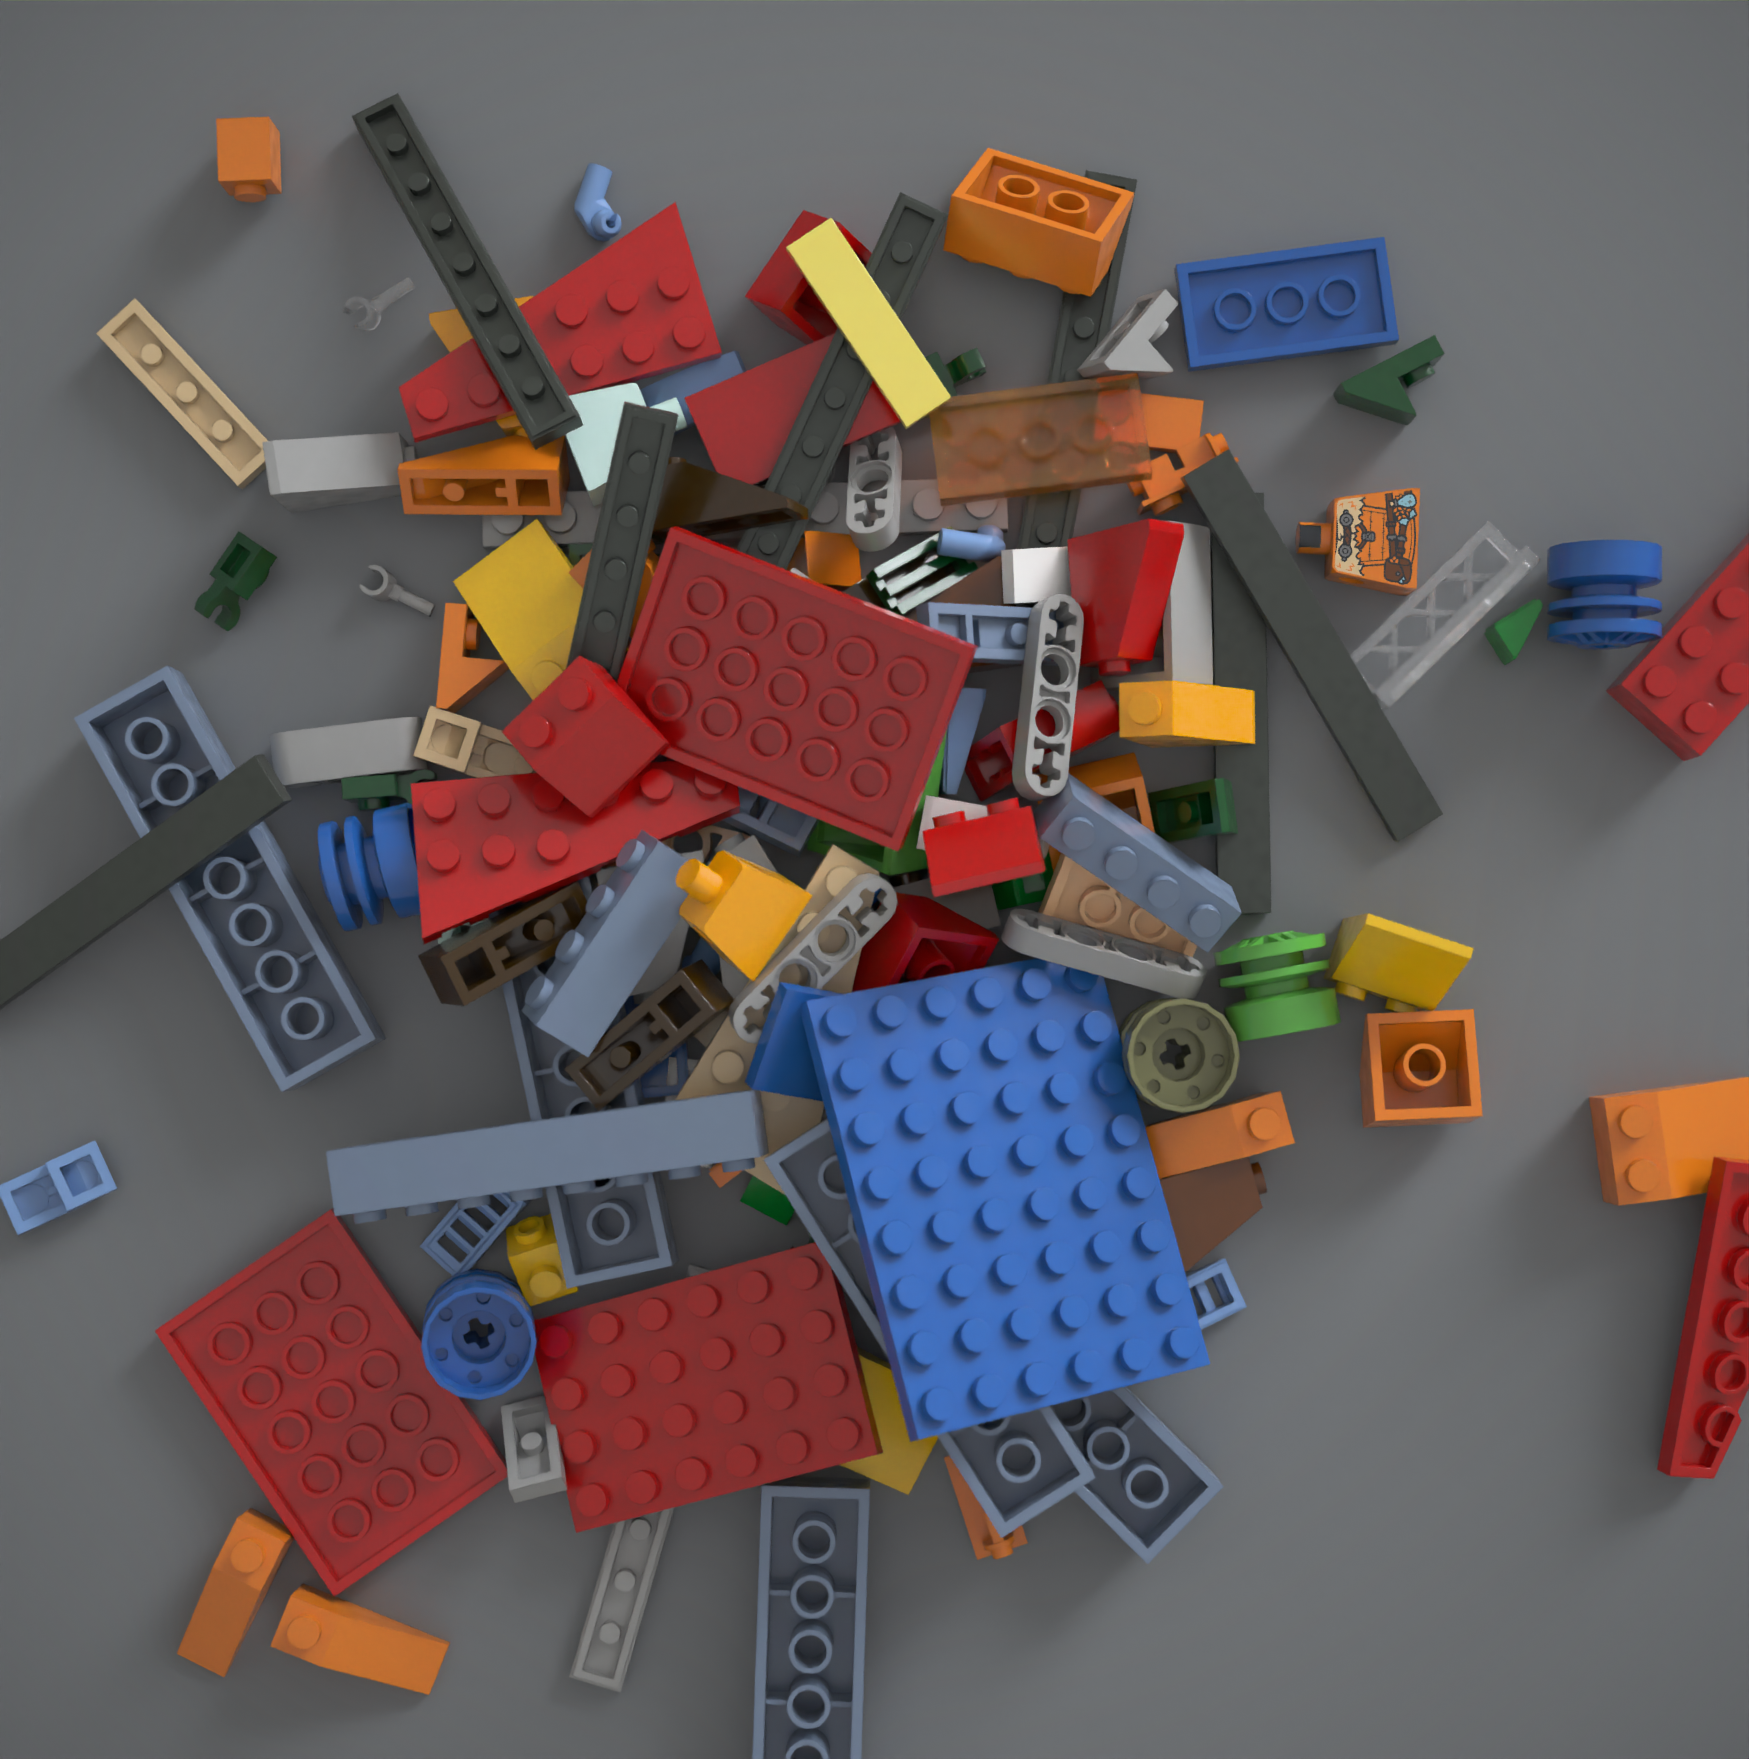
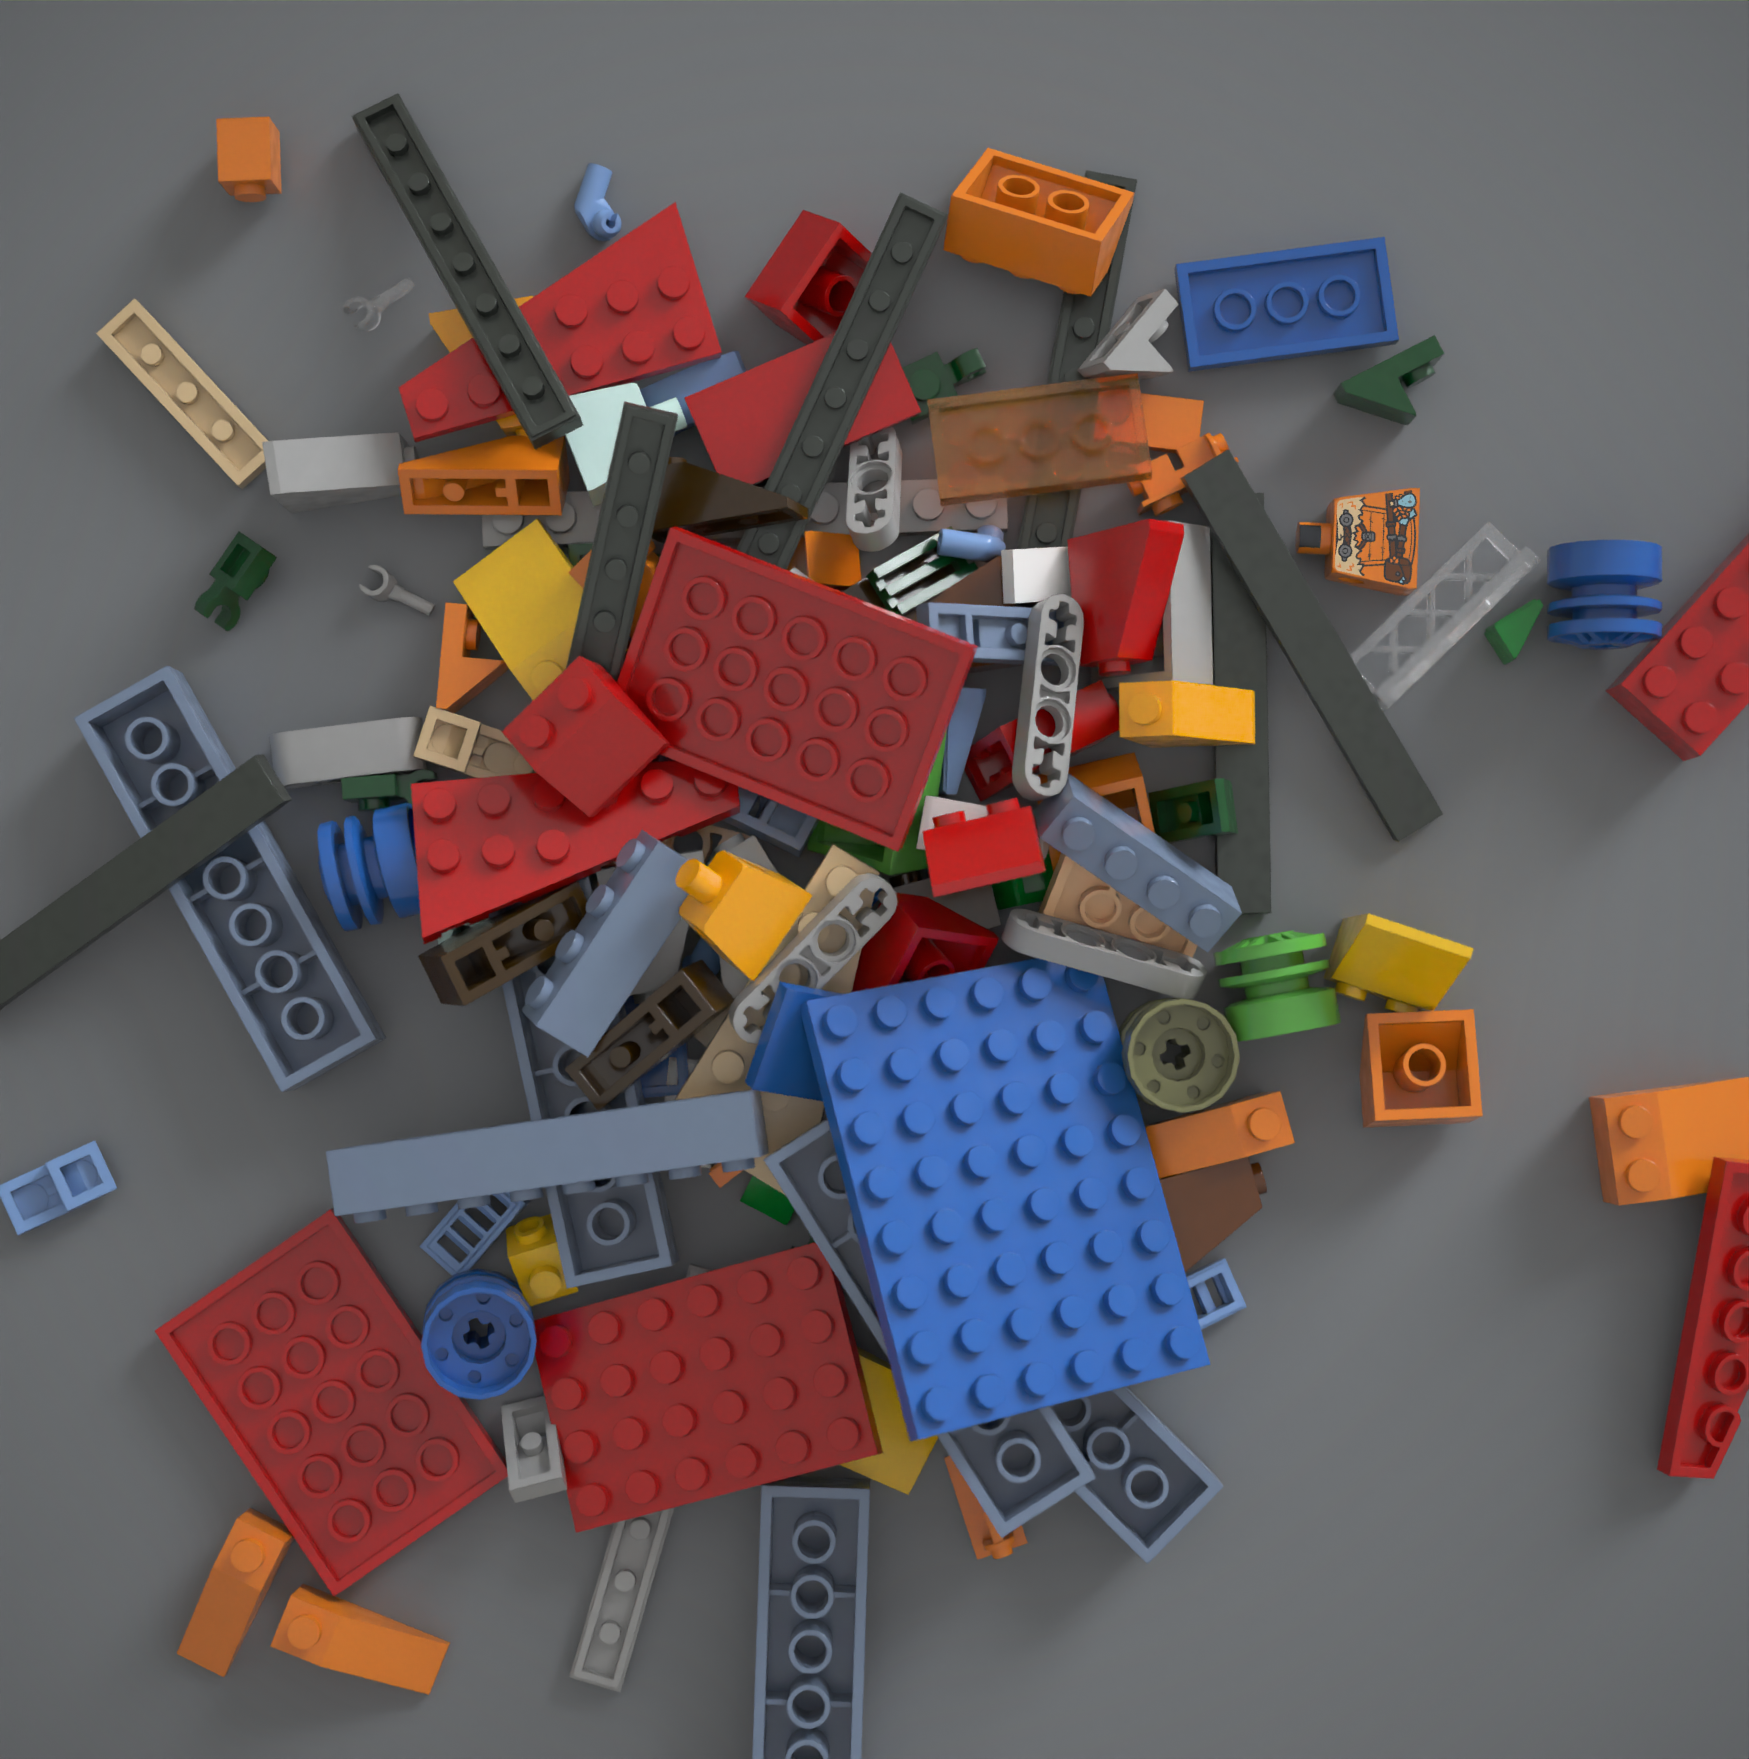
(868, 323): light yellow tile -> none

